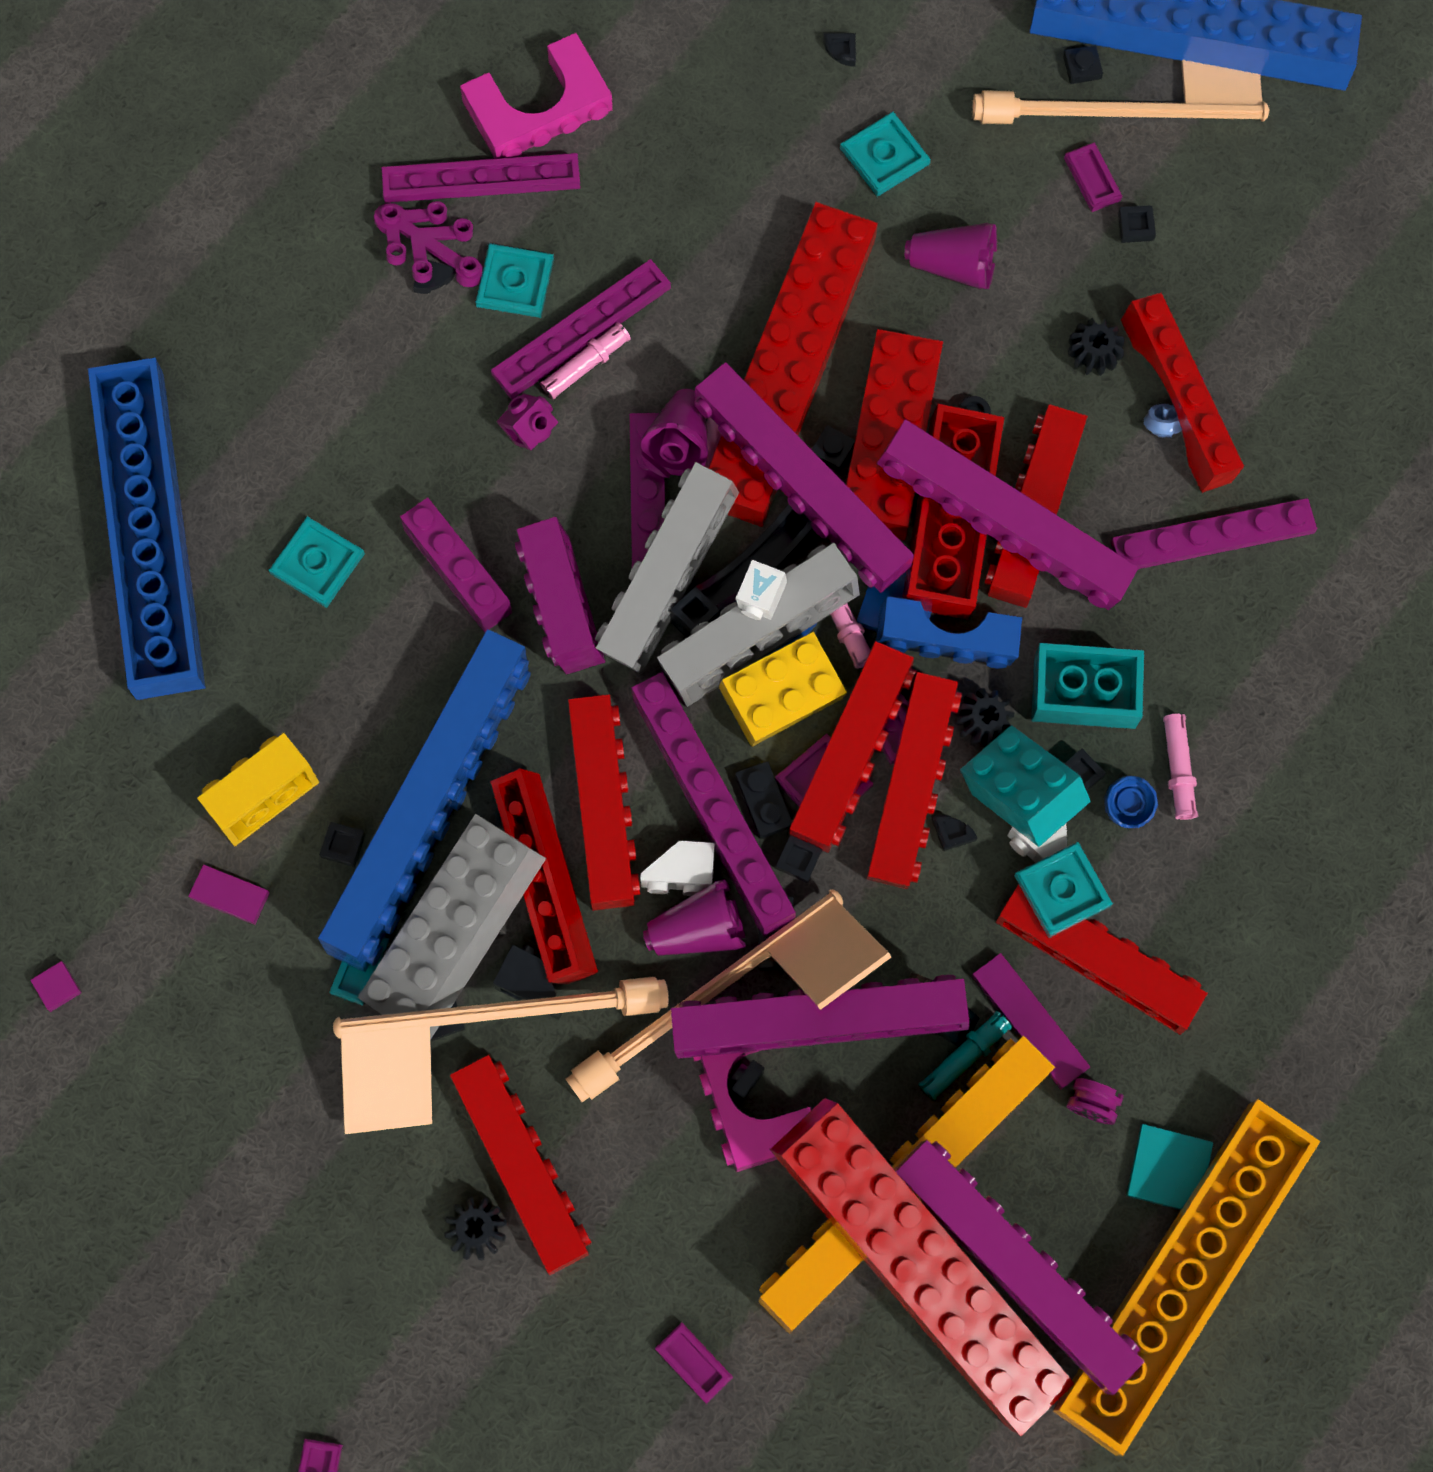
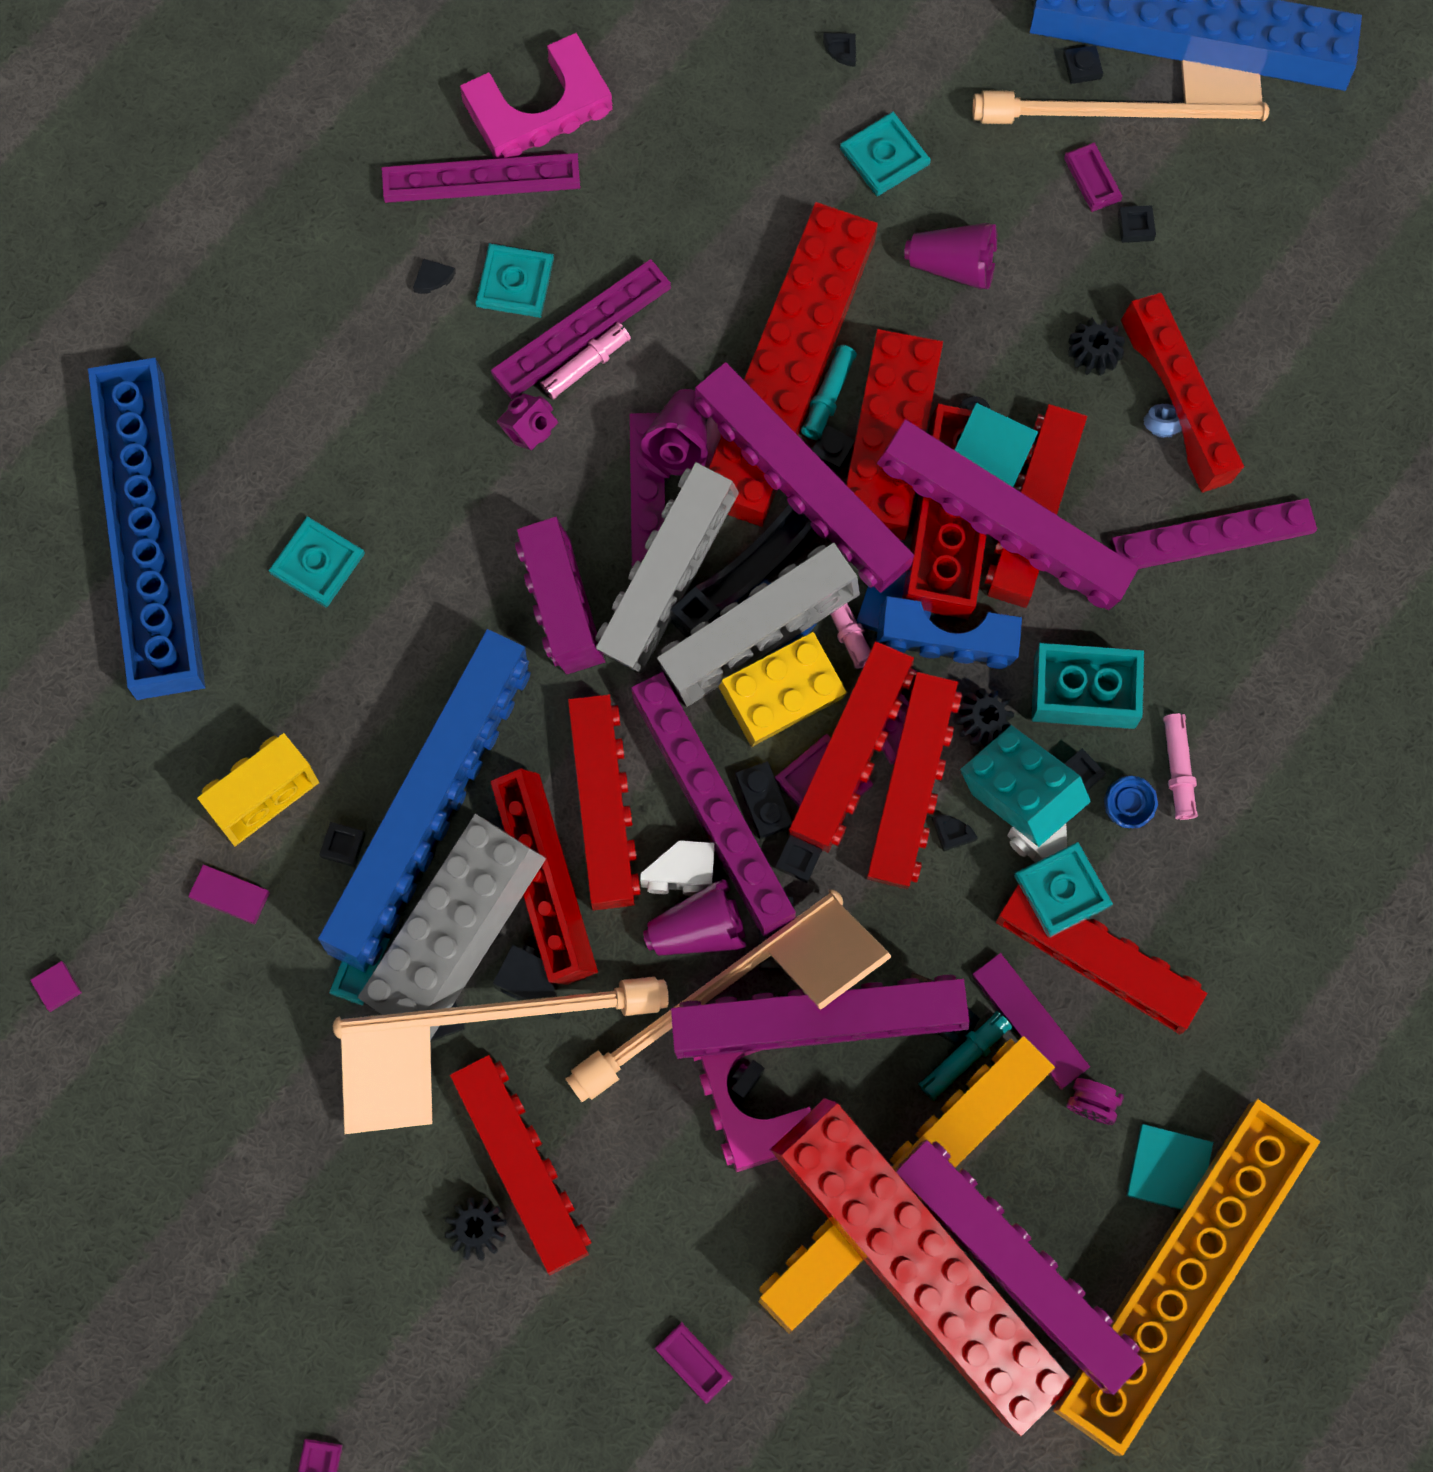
(427, 239): magenta plant -> none
(456, 564): magenta brick -> none
(761, 591): white brick -> none
(824, 402): none -> teal pin
(996, 443): none -> teal tile

